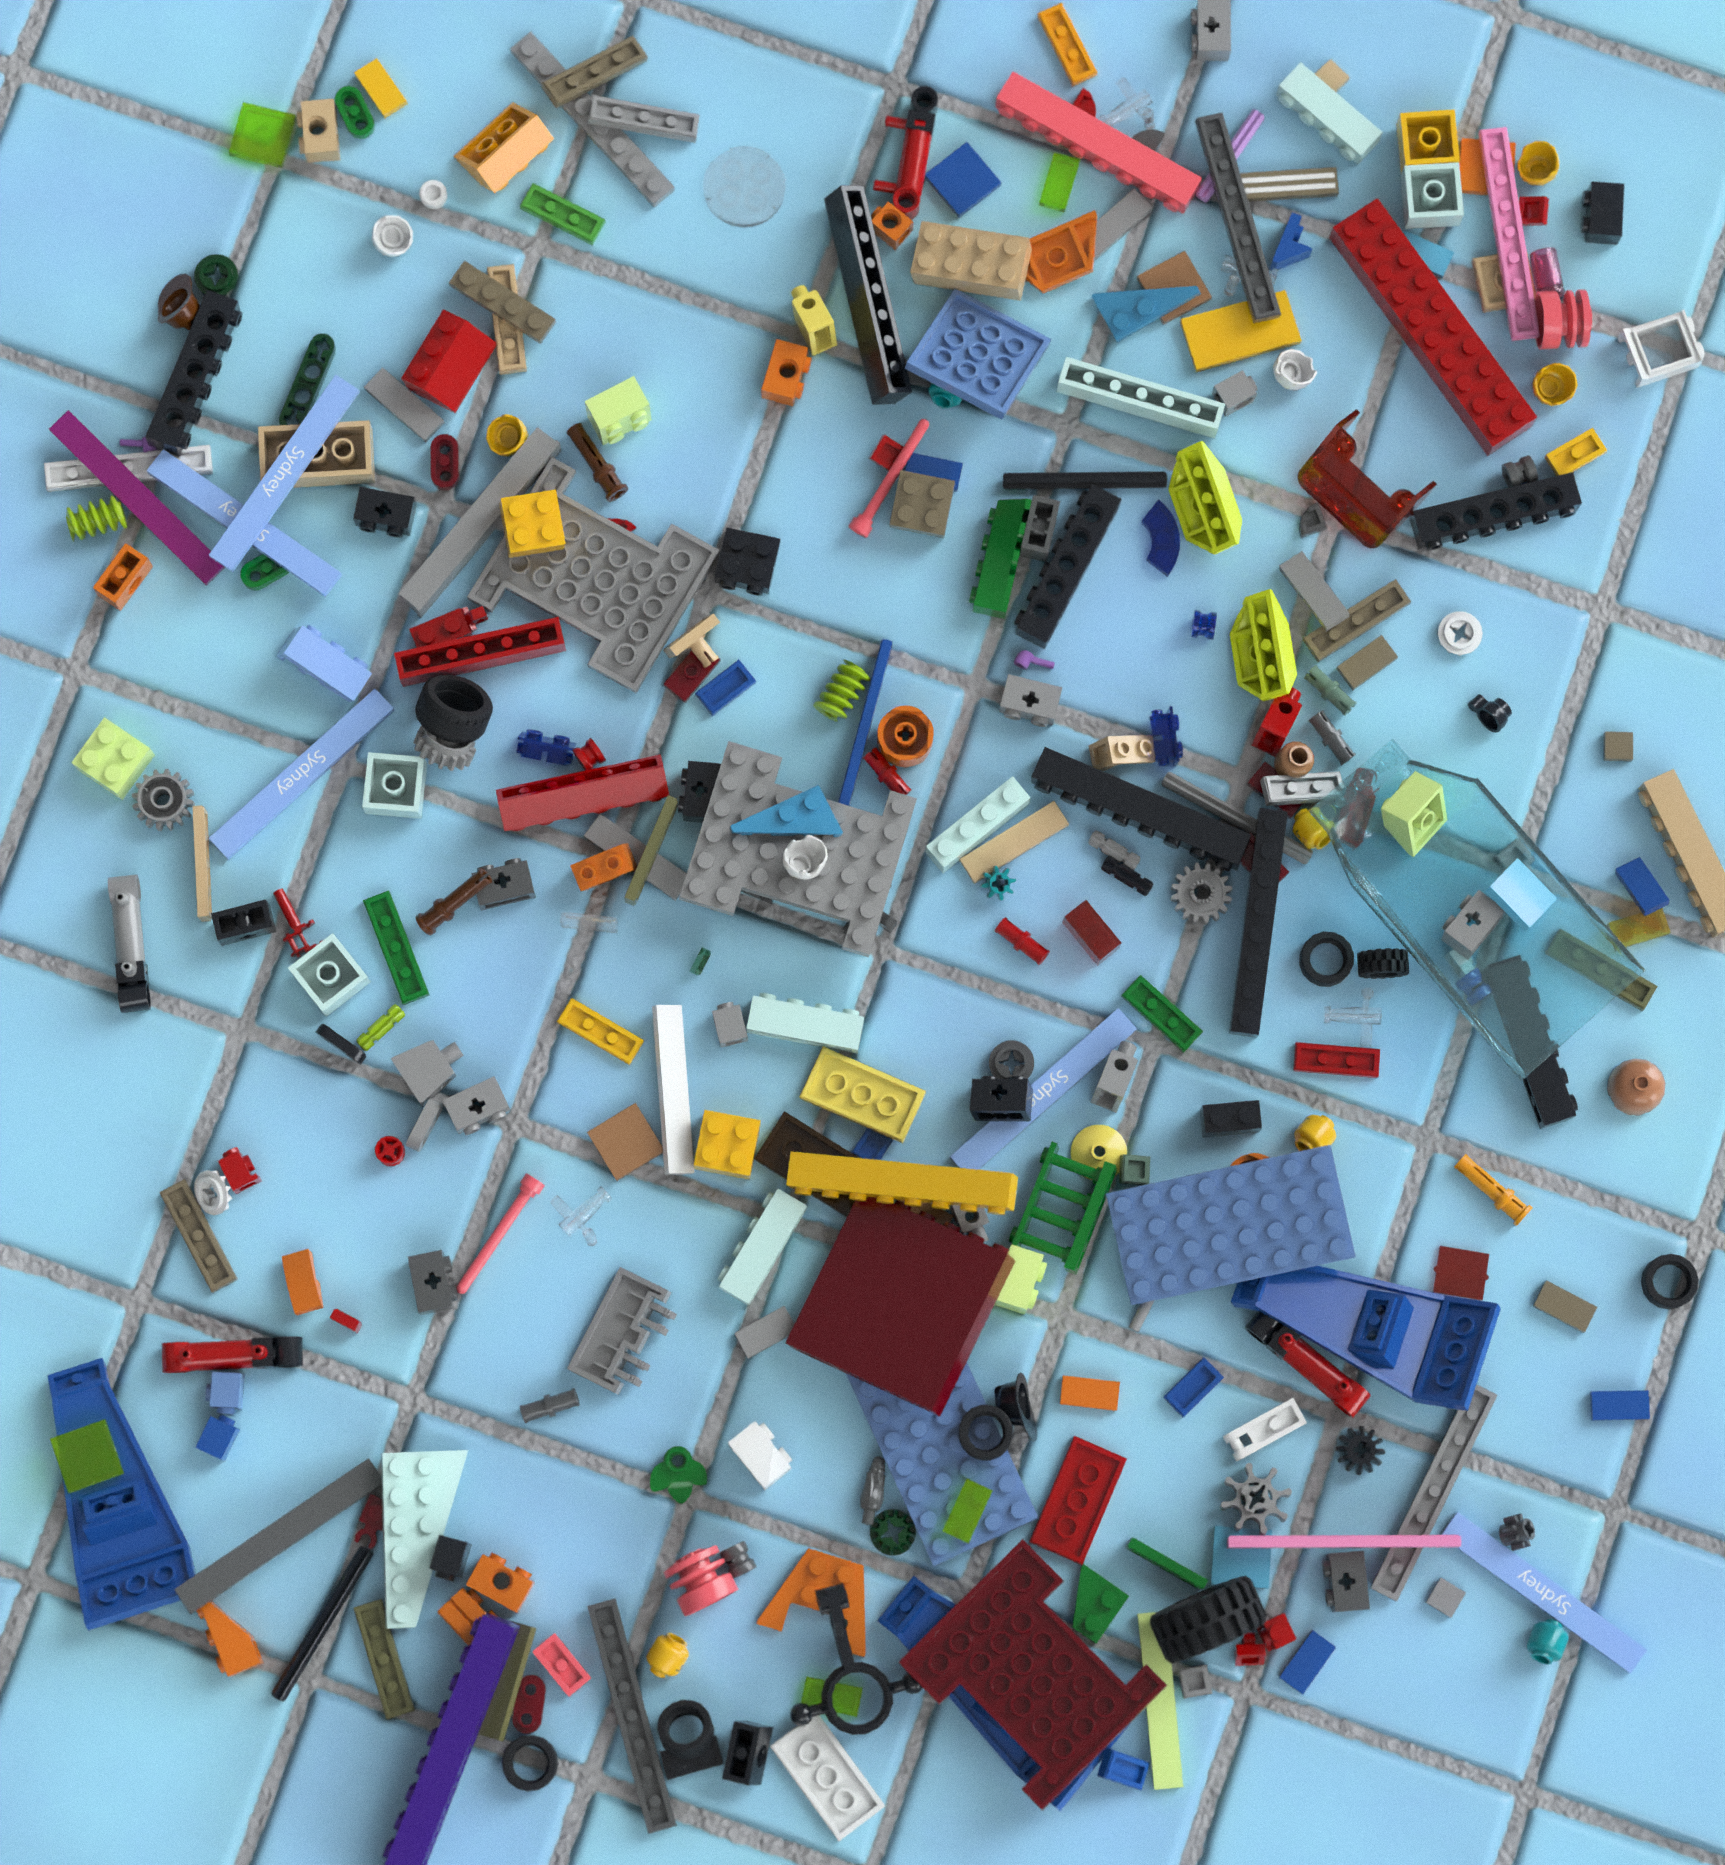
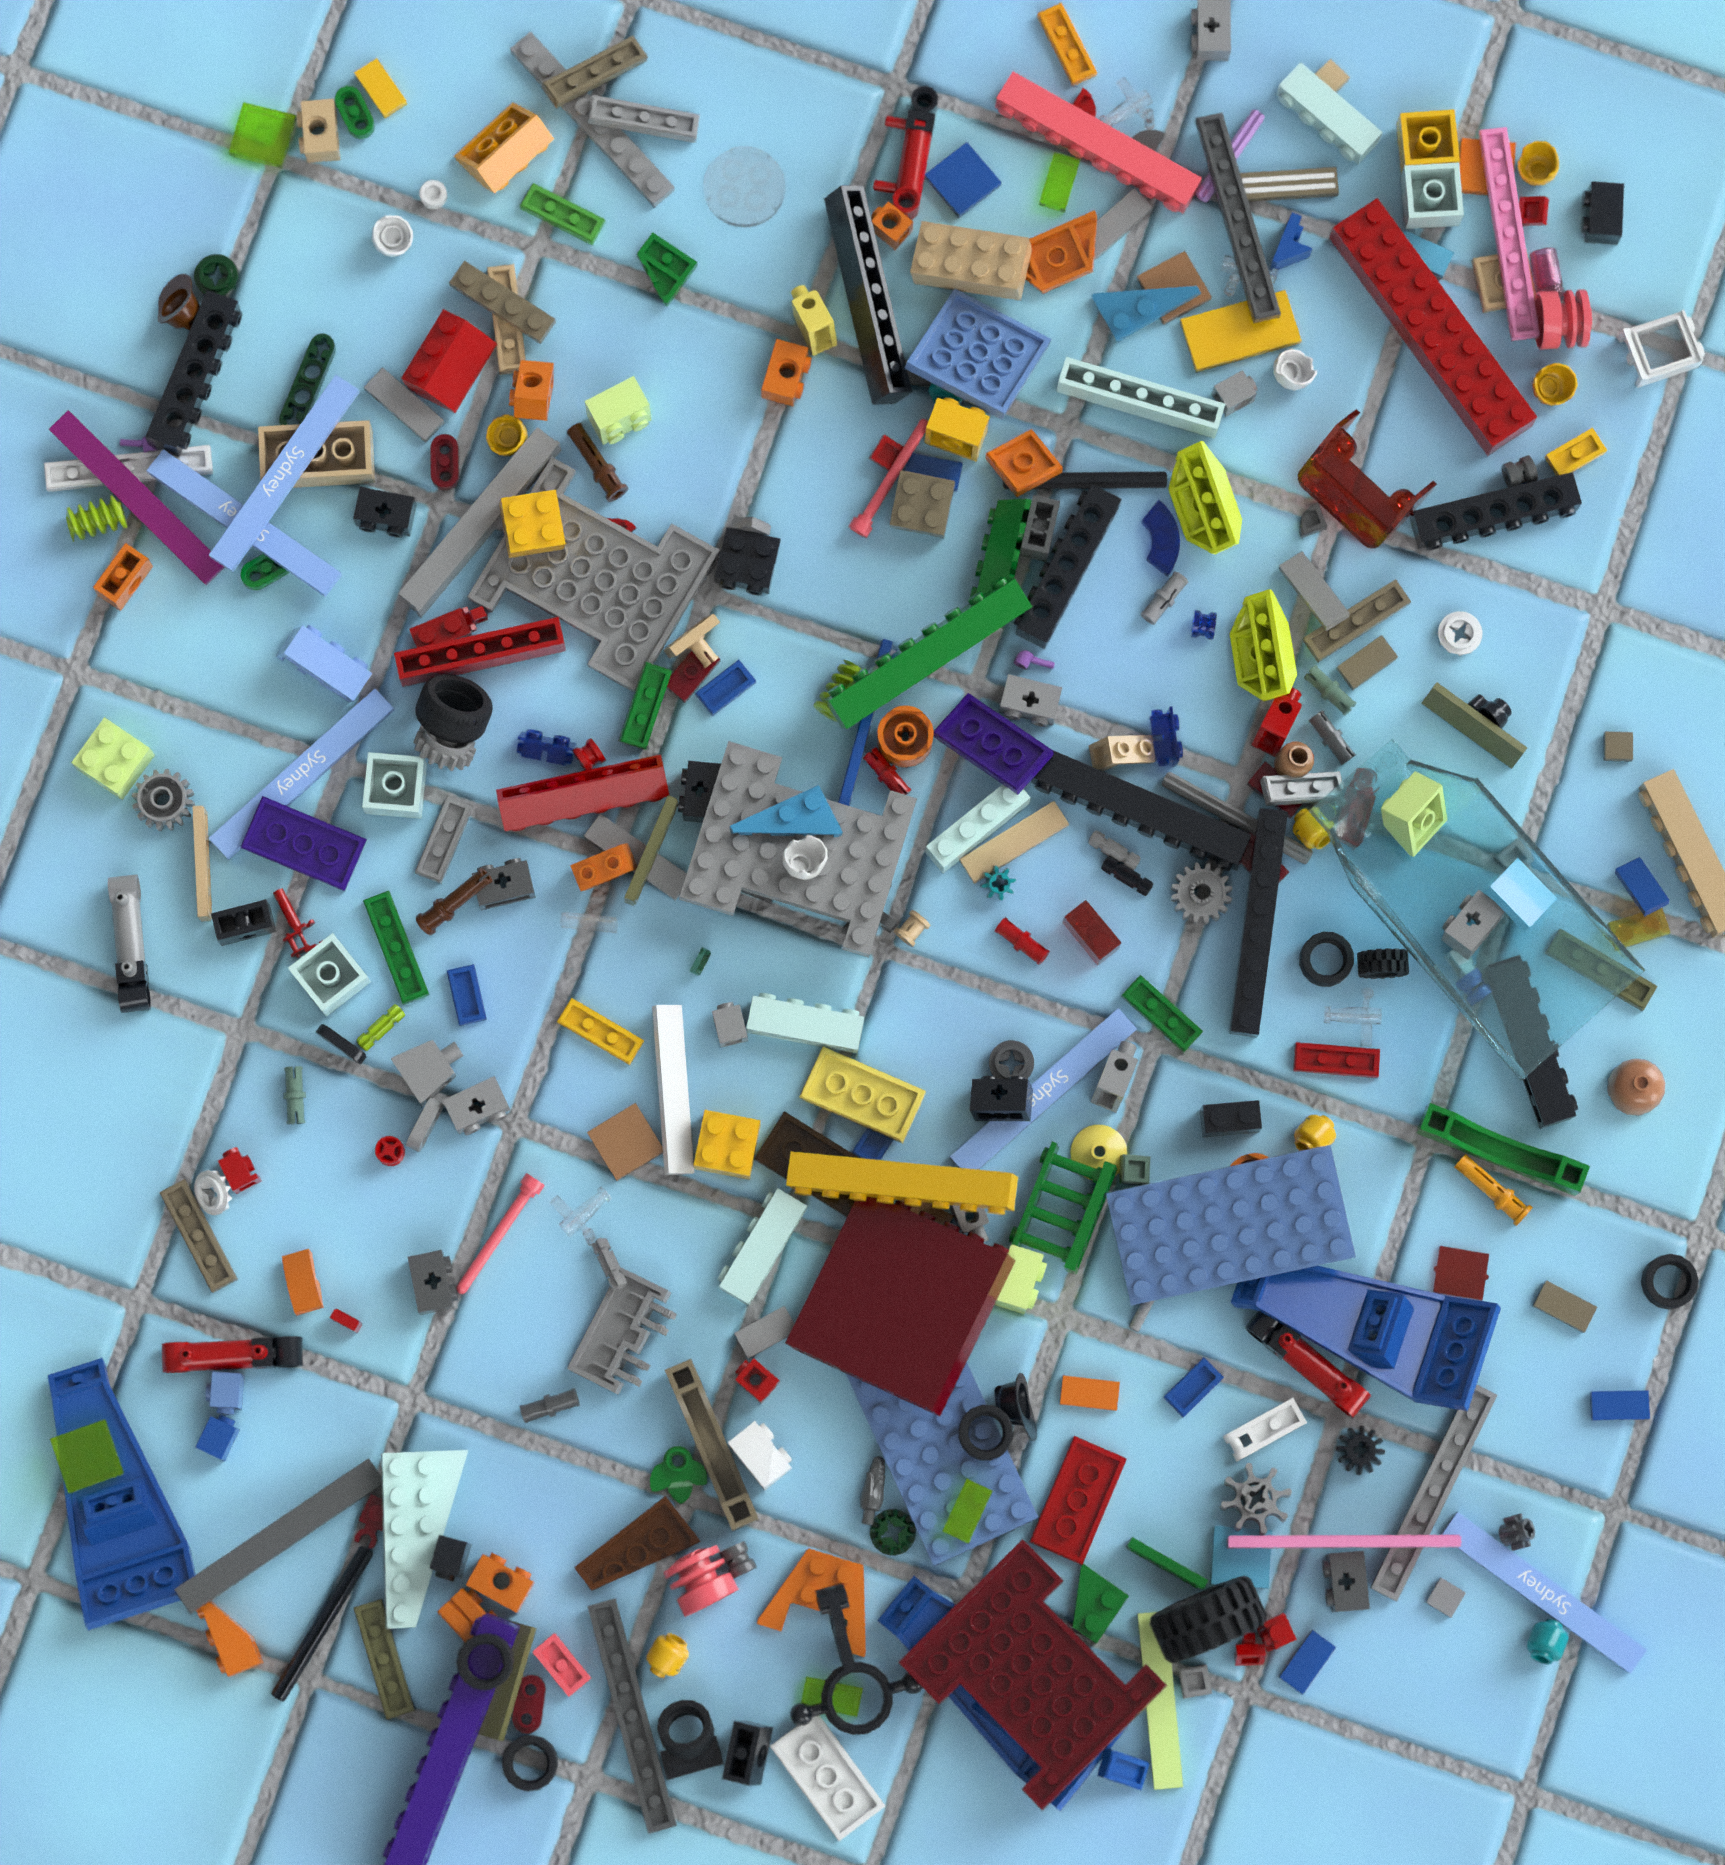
(294, 1095): none -> sand green pin
(303, 843): none -> dark purple tile
(444, 839): none -> light grey tile
(463, 1655): none -> black tyre
(466, 995): none -> blue tile
(533, 390): none -> orange brick
(609, 1263): none -> light grey axle
(641, 1543): none -> reddish brown wing
(645, 705): none -> green tile
(665, 267): none -> green wing
(711, 1445): none -> dark tan arch
(751, 525): none -> light grey tile
(764, 1388): none -> red brick
(912, 928): none -> tan bush
(928, 652): none -> green brick
(957, 428): none -> yellow brick
(993, 743): none -> dark purple tile
(1024, 463): none -> orange tile
(1164, 598): none -> light grey pin
(1474, 725): none -> olive tile
(1534, 1163): none -> green arch

